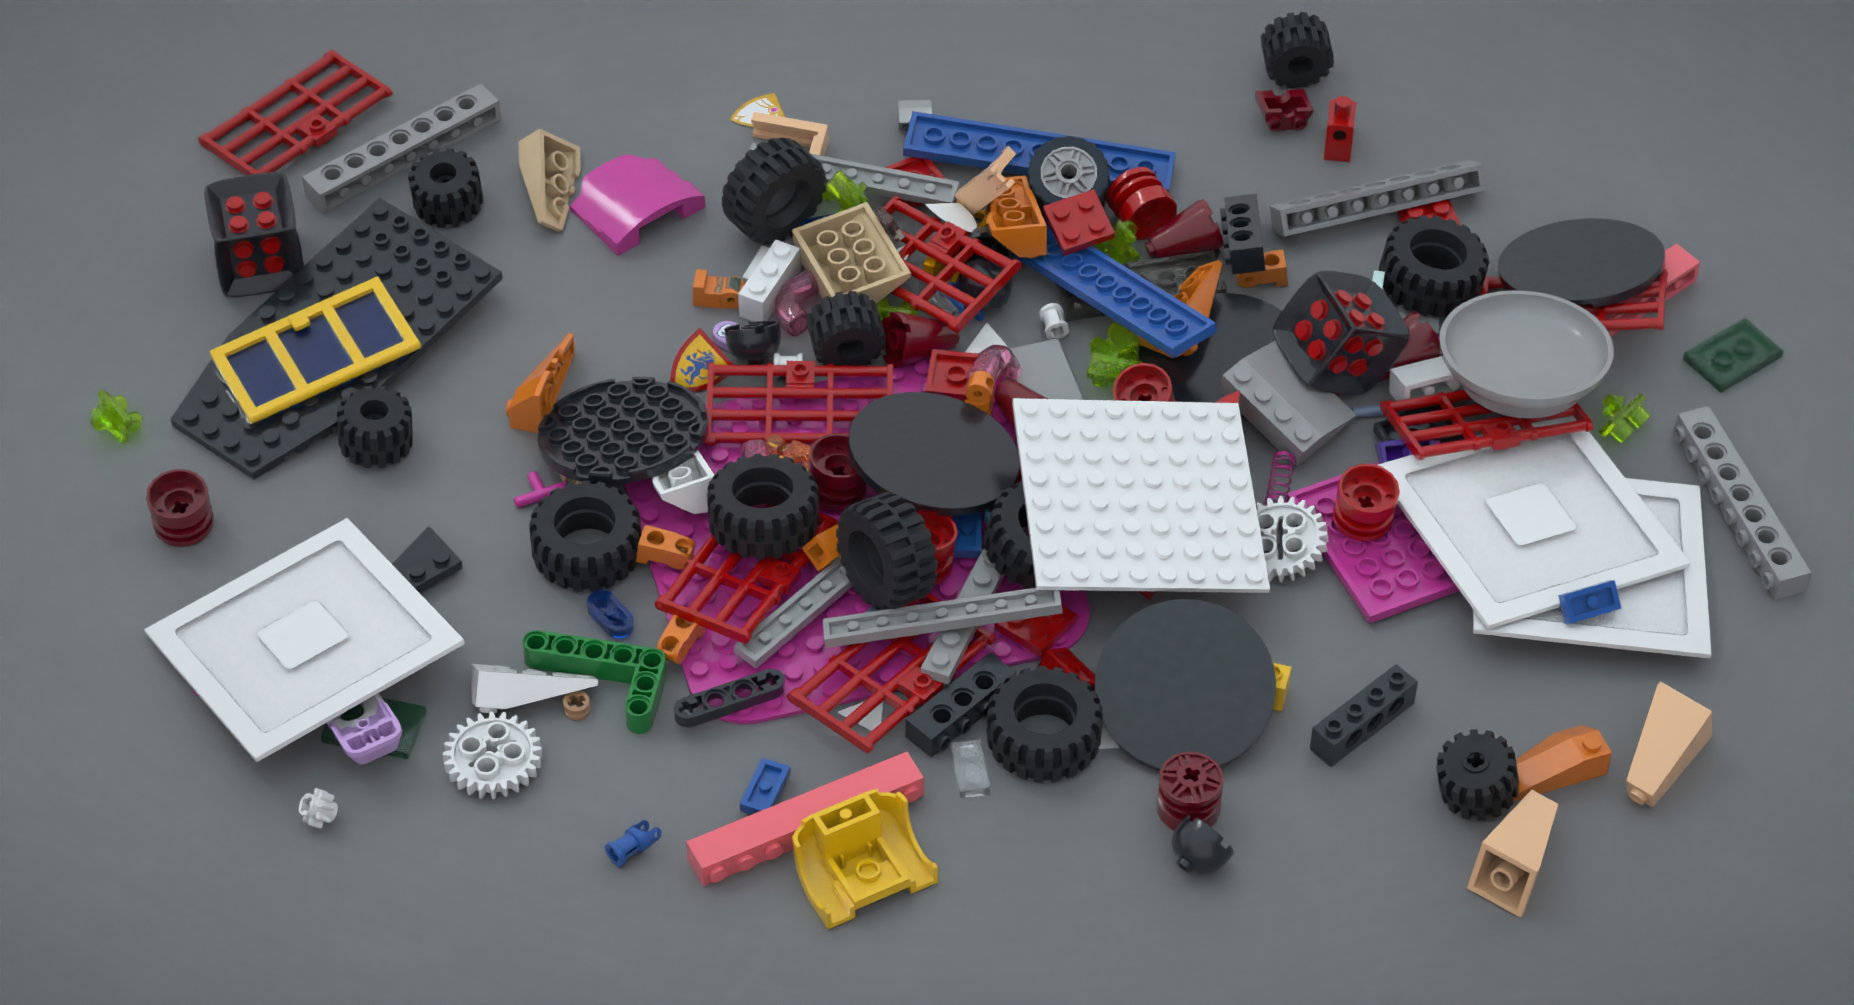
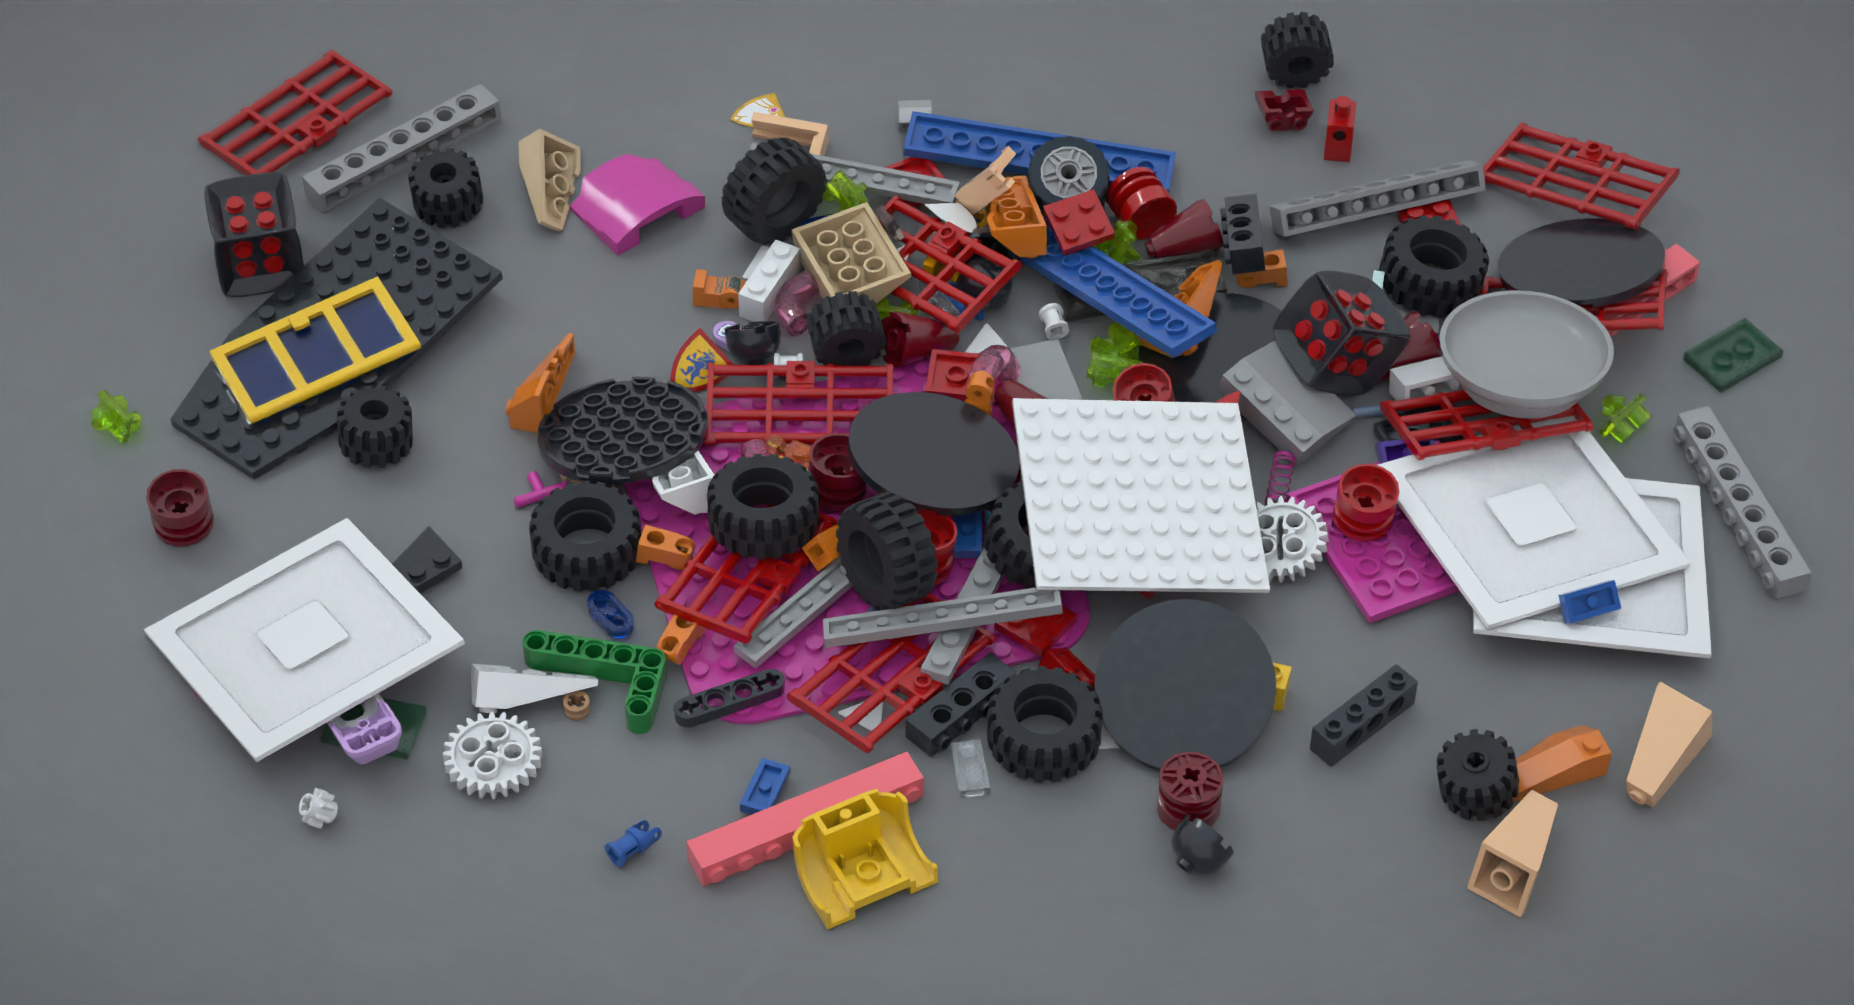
(1588, 160): none -> red door

